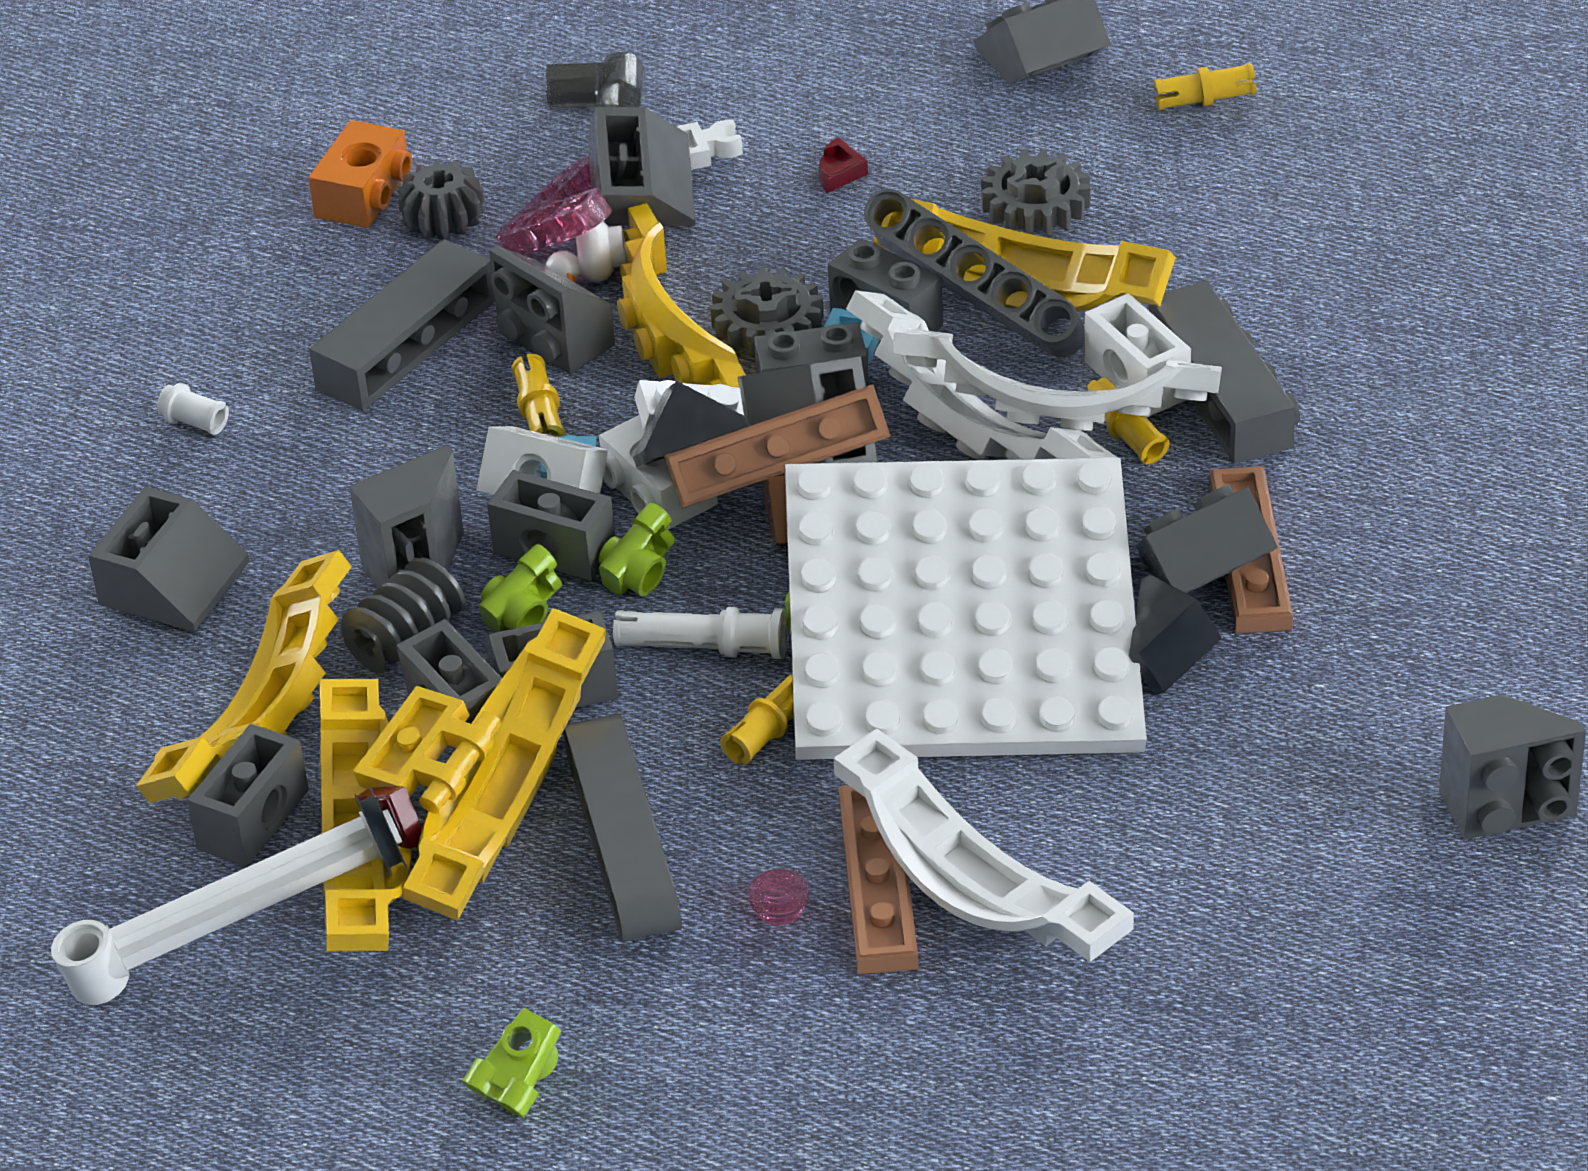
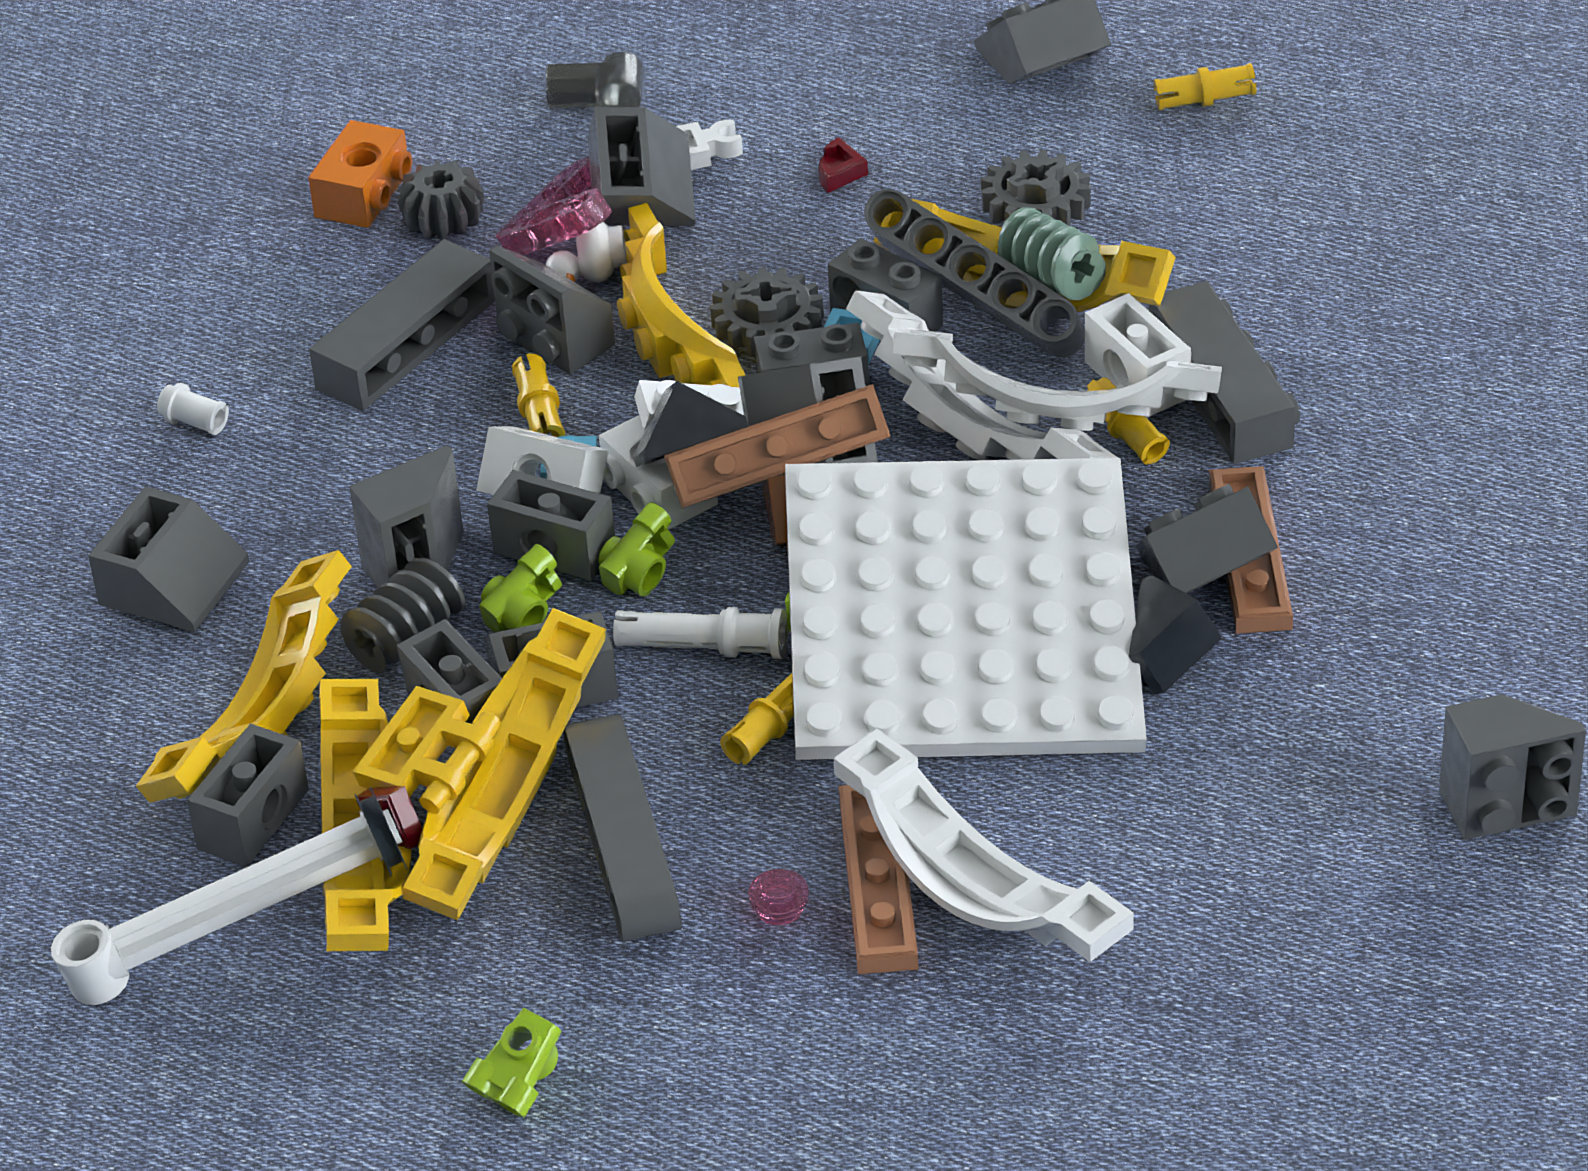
(1052, 253): none -> sand green piece

